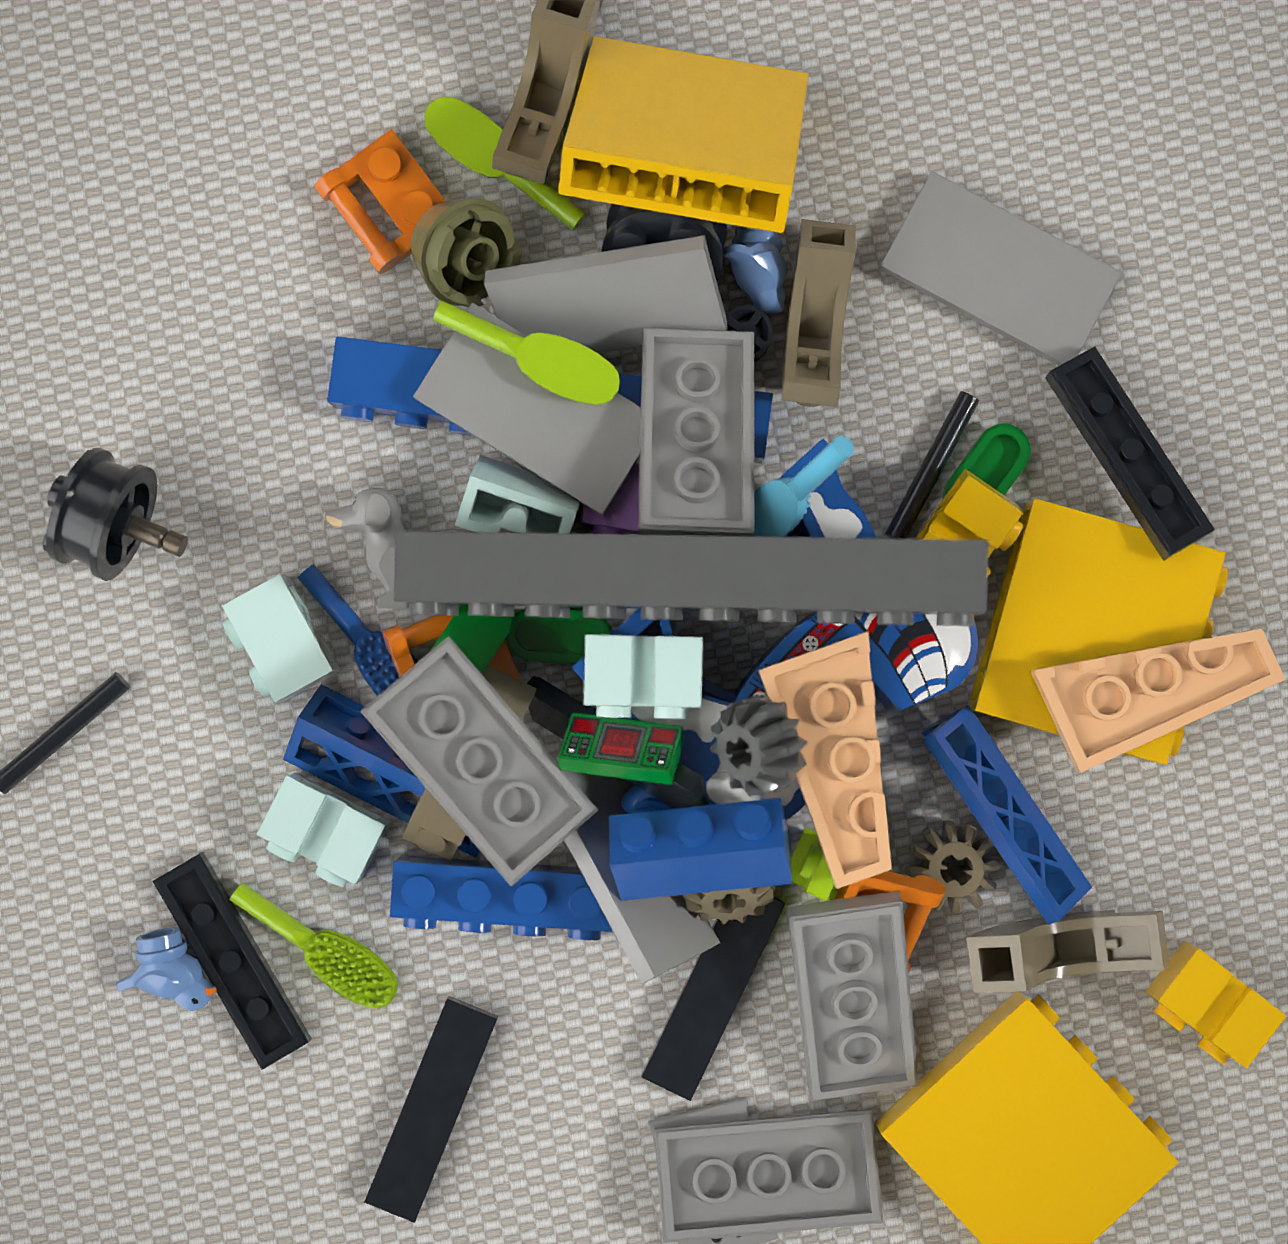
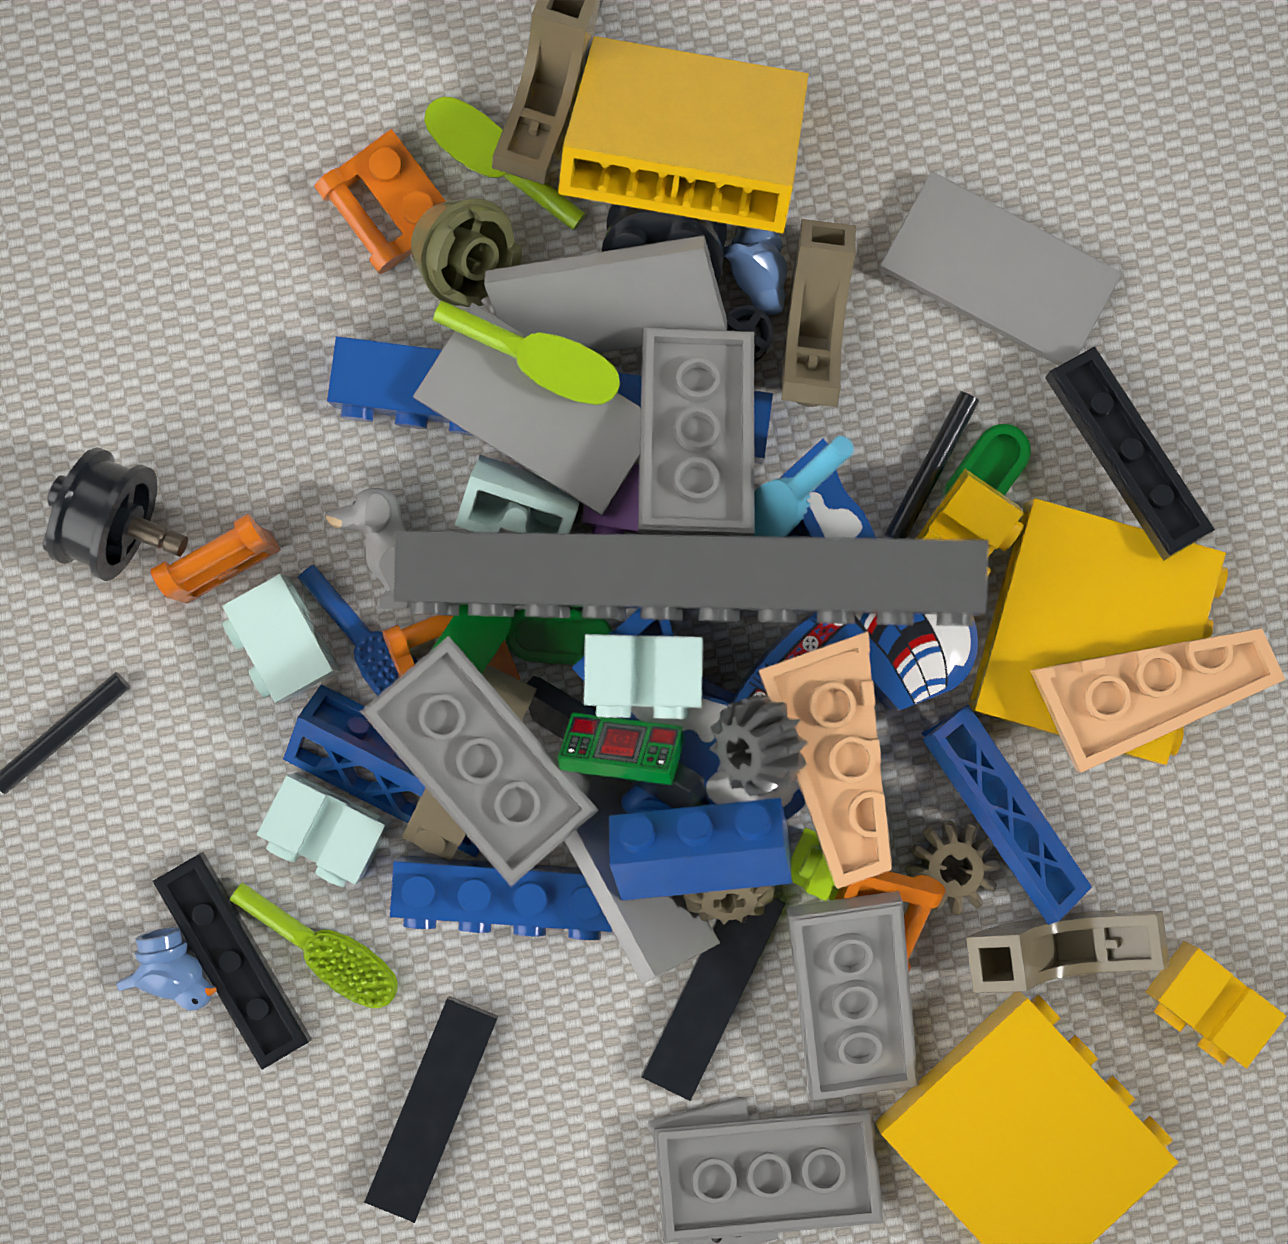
(215, 561): none -> orange plate

